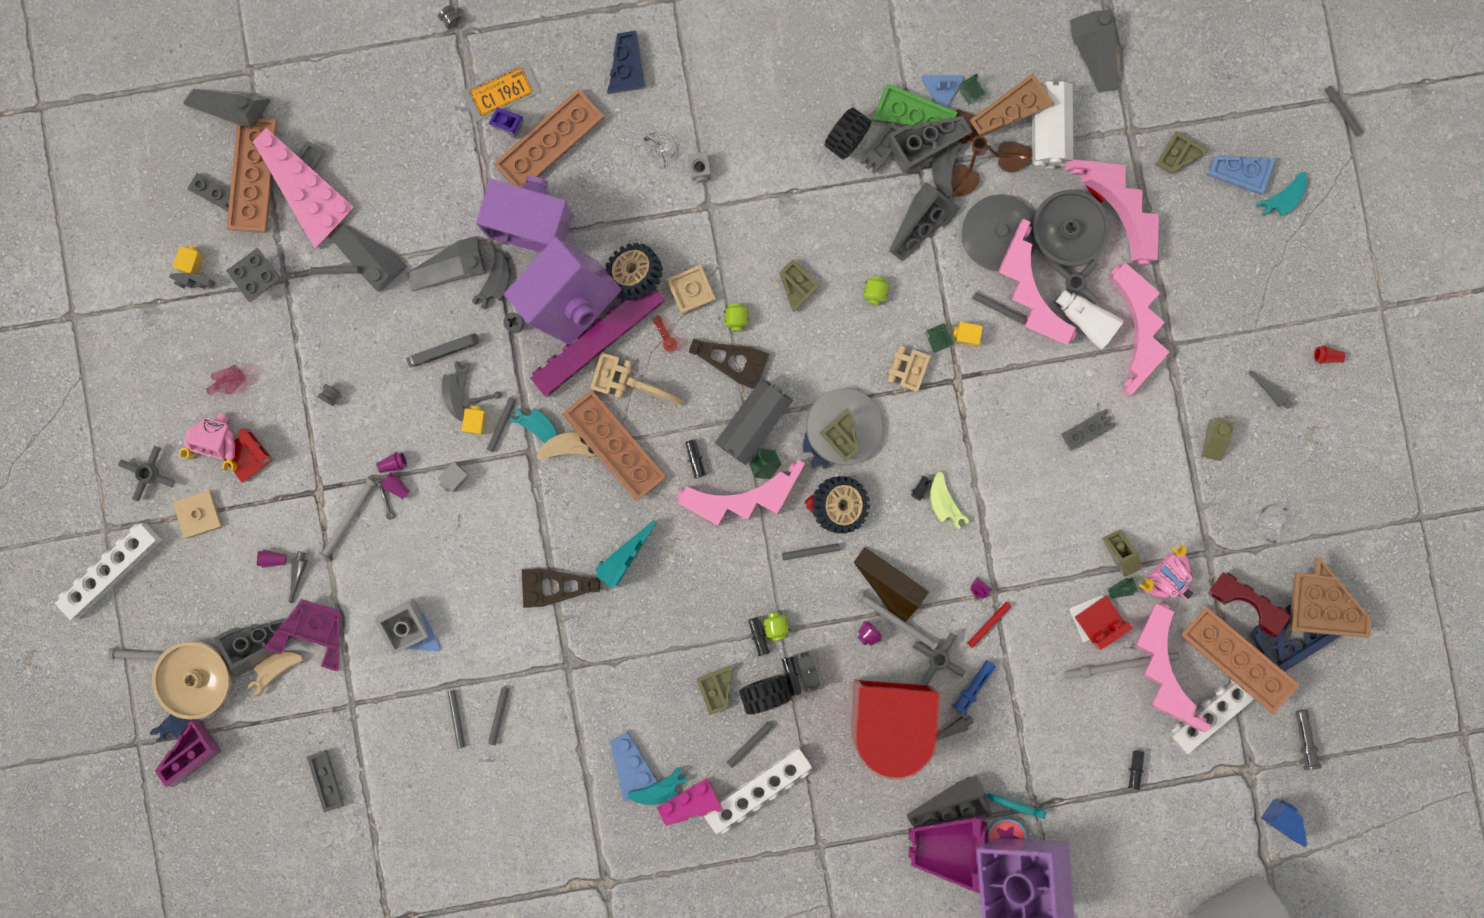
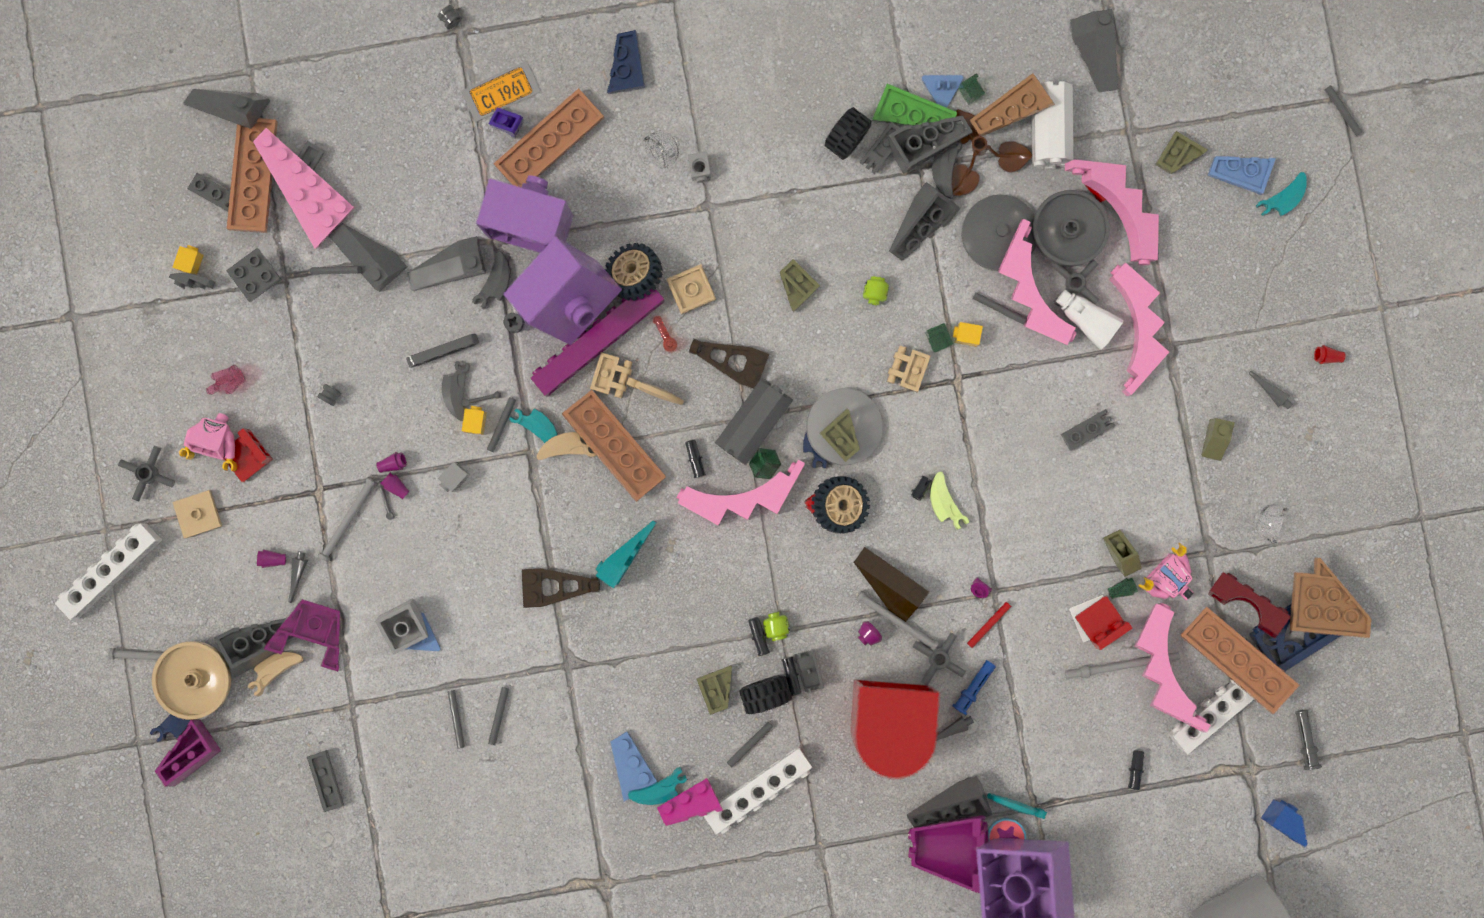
(736, 317): lime head -> none
(810, 551): dark grey bar -> none

